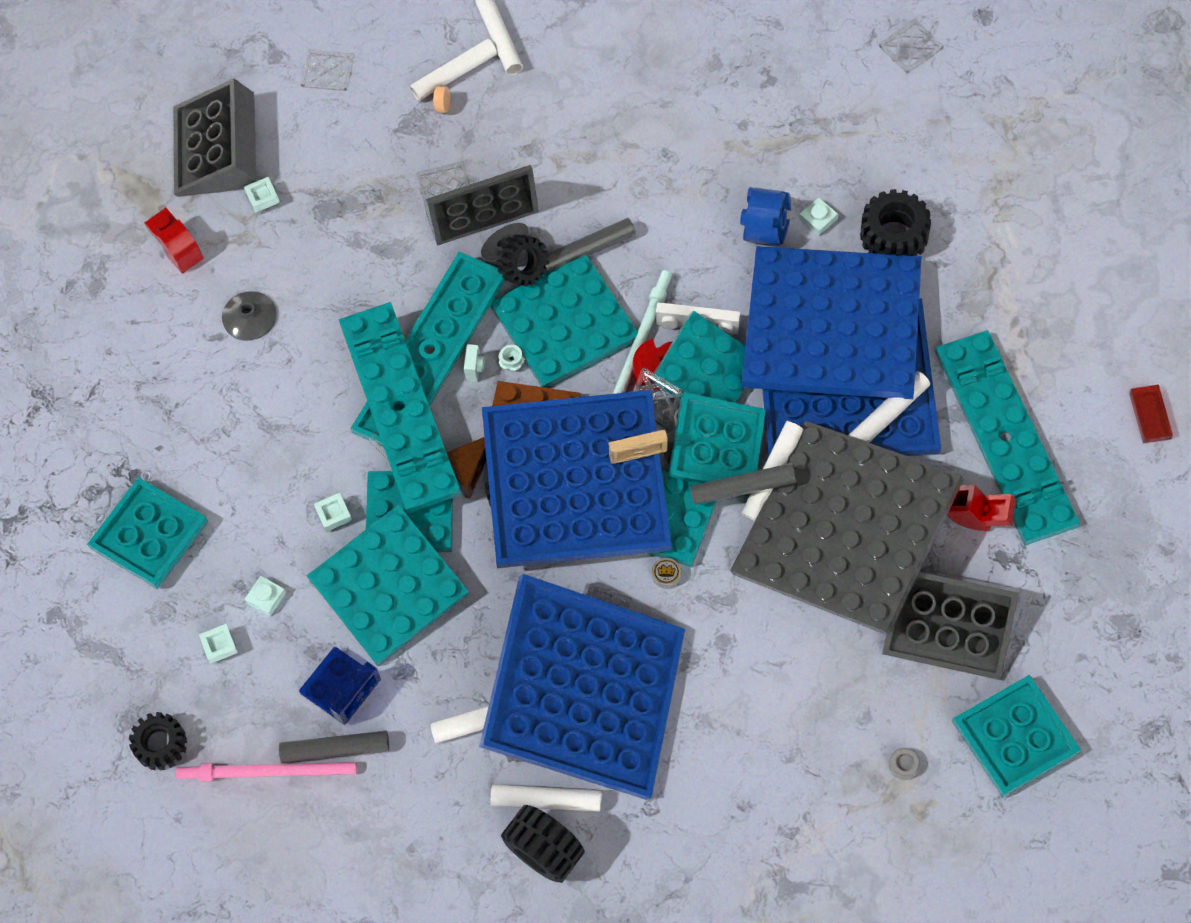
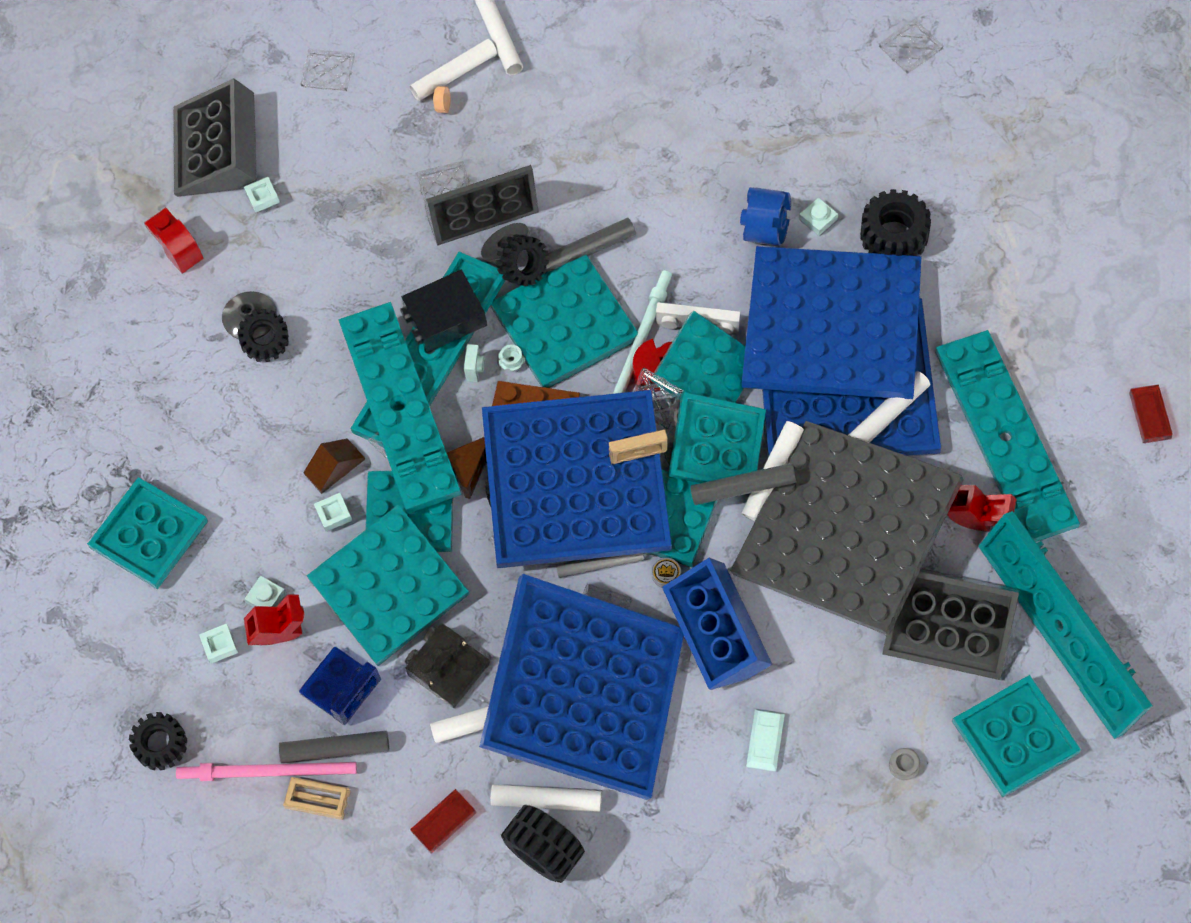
(258, 320): none -> black tyre
(275, 624): none -> red brick
(312, 809): none -> tan tile
(332, 463): none -> reddish brown slope
(443, 311): none -> black brick
(443, 821): none -> clear red tile
(446, 664): none -> clear smoke plate
(596, 564): none -> light grey bar
(716, 624): none -> blue slope
(765, 740): none -> light aqua tile
(1078, 642): none -> teal piece

